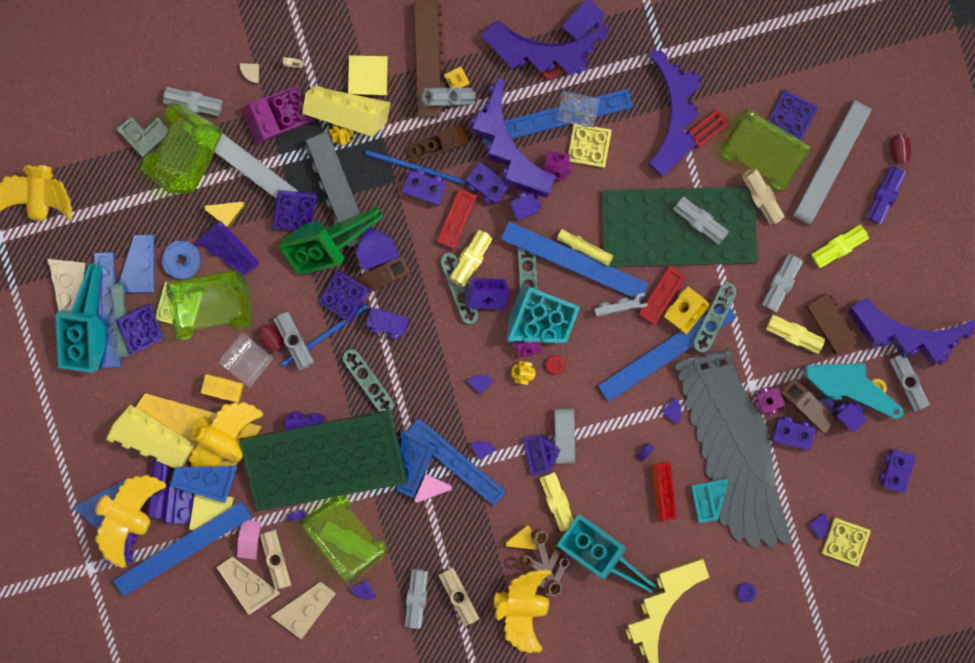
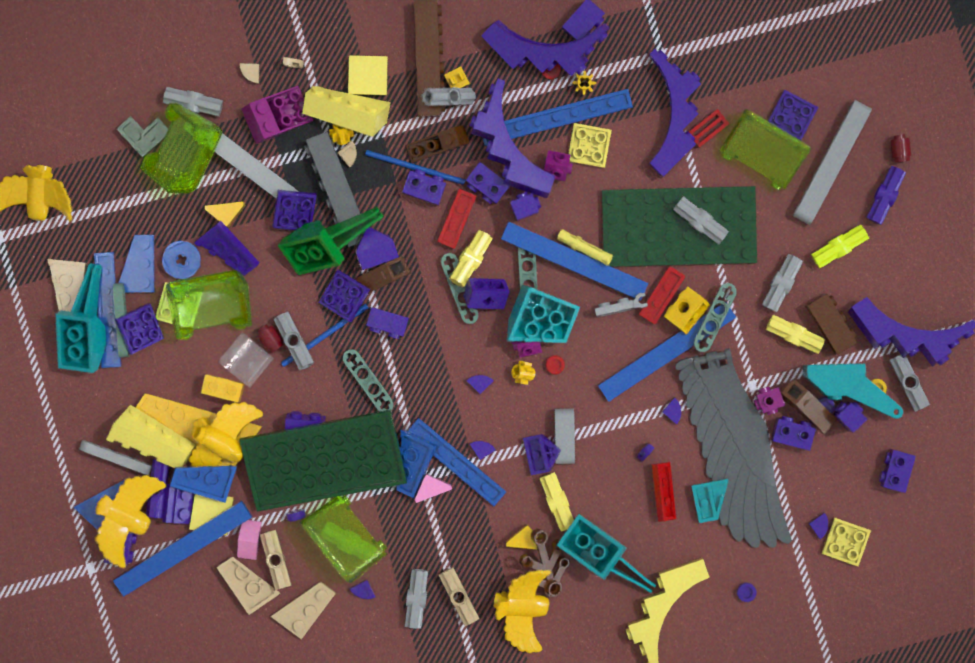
(115, 457): none -> light grey beam
(349, 153): none -> tan tile
(578, 109): clear bracket -> none
(584, 88): none -> yellow gear
(763, 196): tan piece -> none

